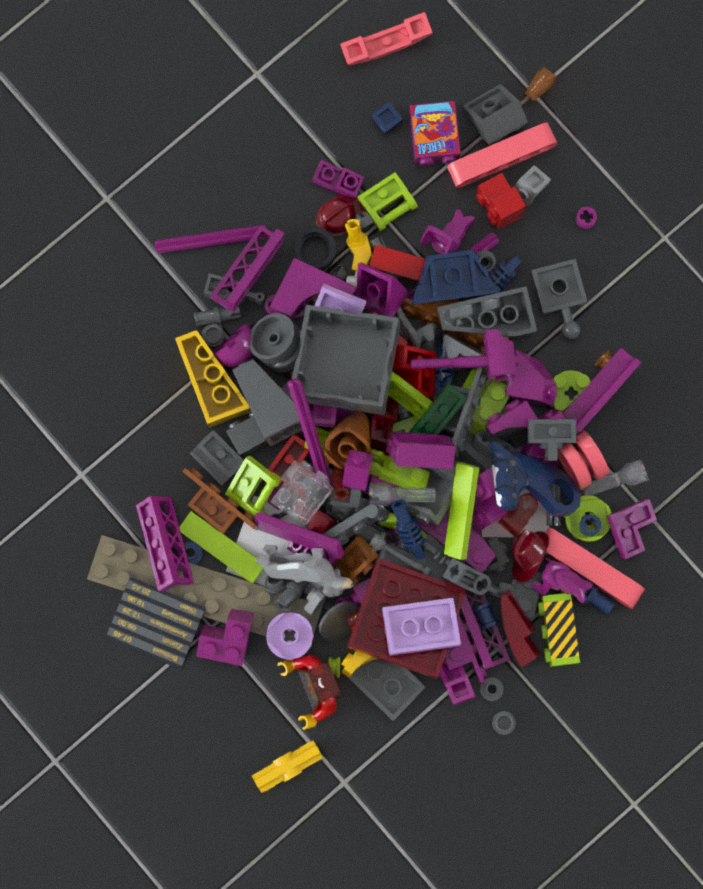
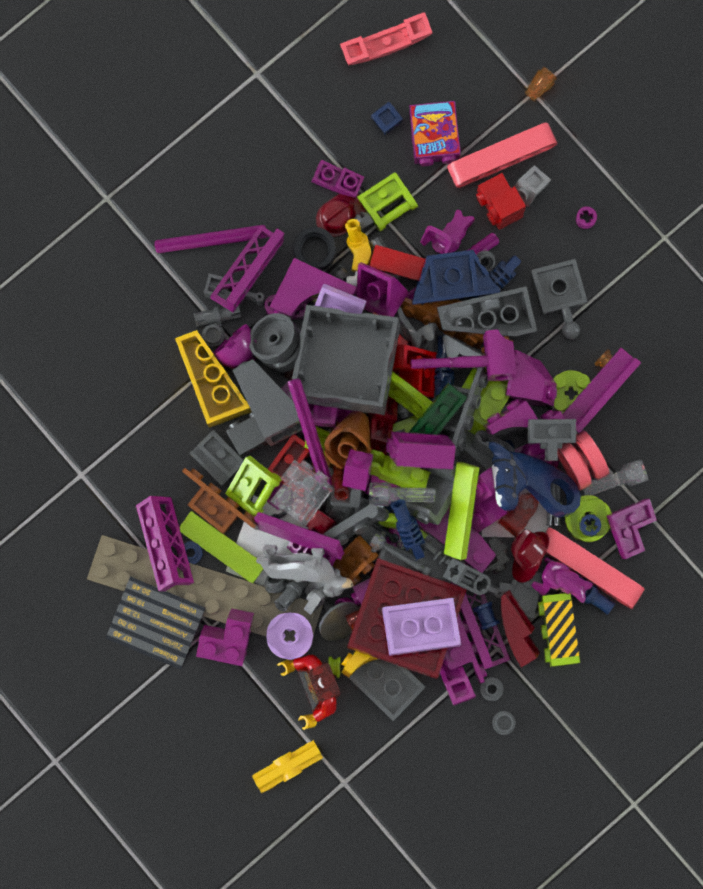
(495, 114): dark grey slope -> none

